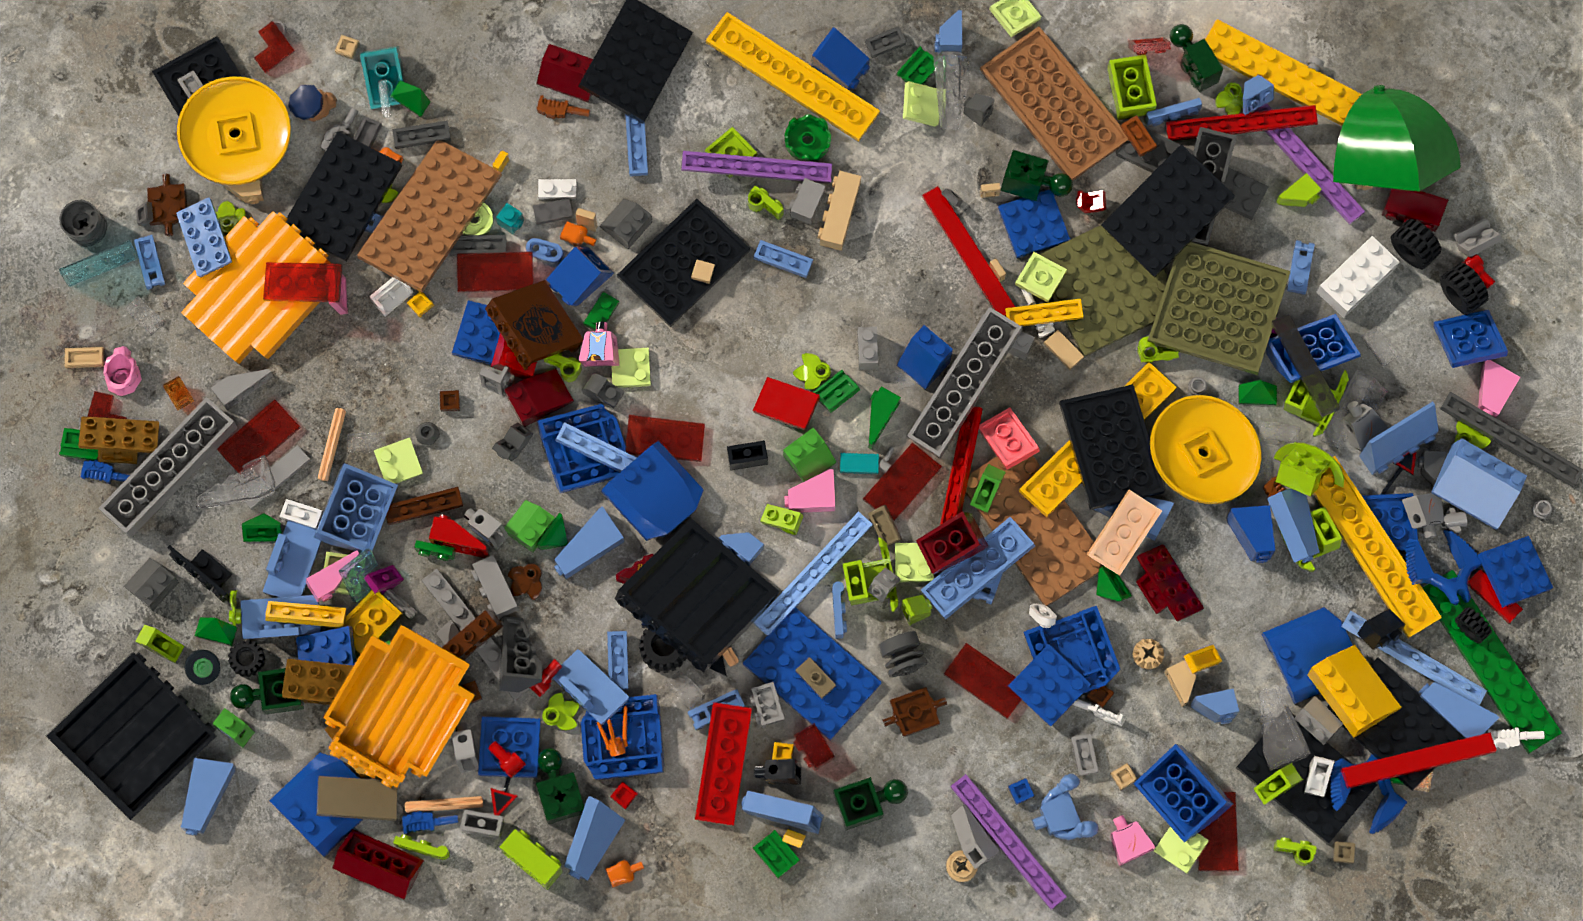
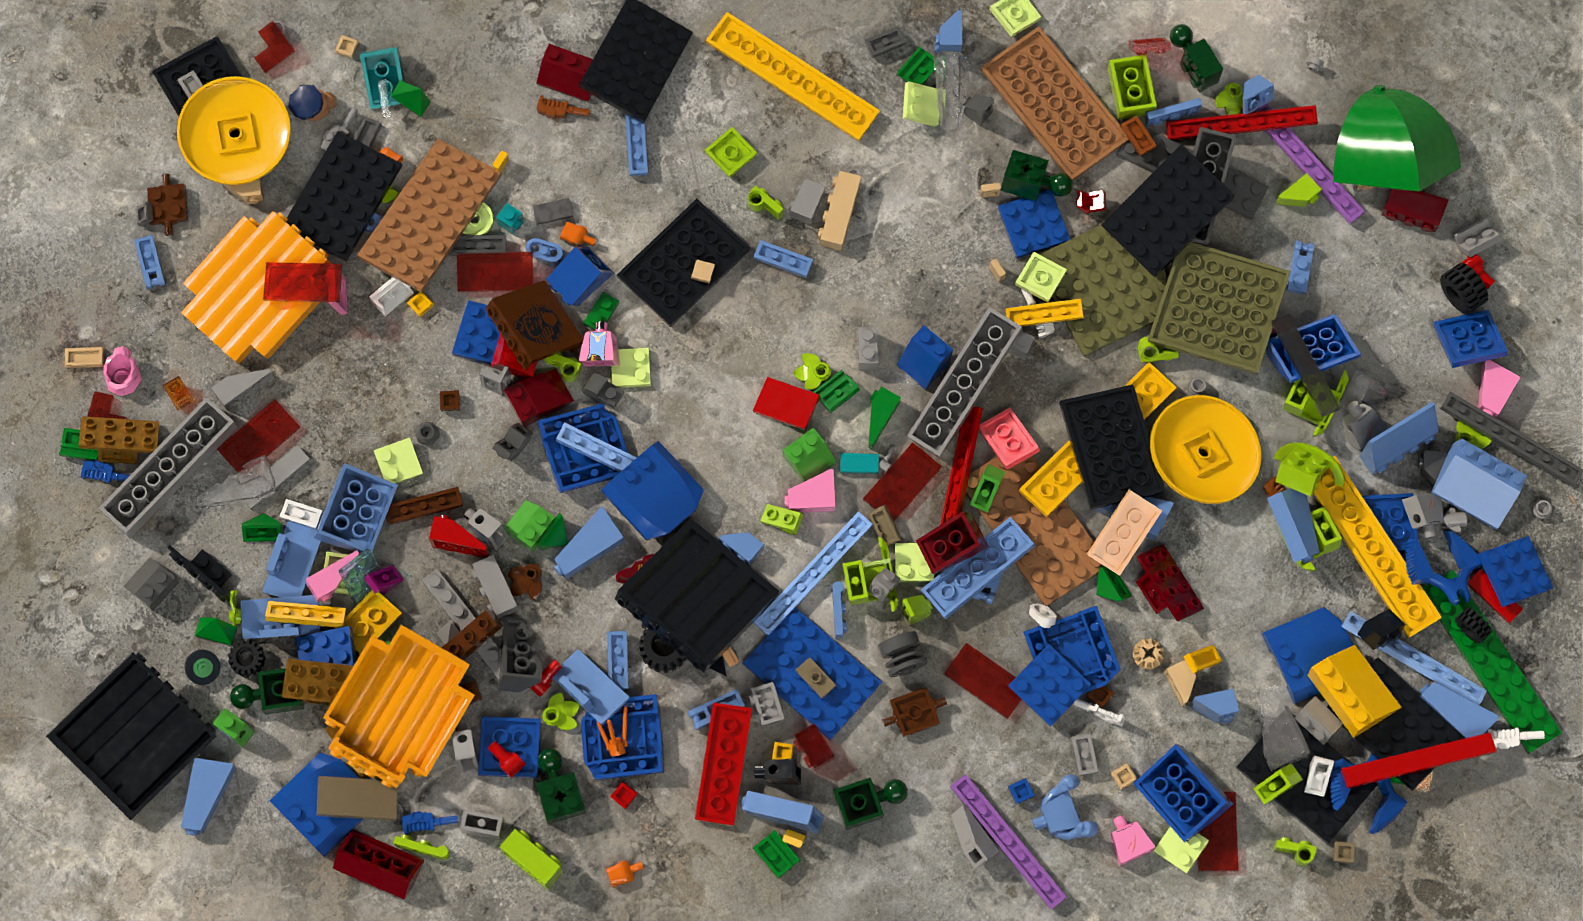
(82, 213): dark grey wheel -> none
(99, 263): clear light blue tile -> none
(159, 643): lime slope -> none
(204, 237): medium blue bracket -> none
(228, 215): lime plate -> none
(331, 444): light nougat axle -> none
(400, 604): light grey axle -> none
(421, 134): dark grey plate -> none
(442, 552): green plate -> none
(444, 804): light nougat axle -> none
(502, 799): piece -> none
(556, 189): white plate -> none
(586, 219): tan tile -> none
(592, 838): medium blue slope -> none
(627, 222): dark grey slope -> none
(680, 438): clear red tile -> none
(747, 455): black brick -> none
(756, 167): medium lavender plate -> none
(807, 126): green plate -> none
(840, 60): blue slope -> none
(951, 866): tan gear -> none
(952, 197): flat silver tile -> none
(967, 250): red tile -> none
(1063, 349): tan tile -> none
(1254, 531): blue slope -> none
(1257, 393): green slope -> none
(1287, 74): yellow plate -> none
(1357, 277): white brick -> none
(1406, 464): piece -> none
(1415, 244): black tyre -> none

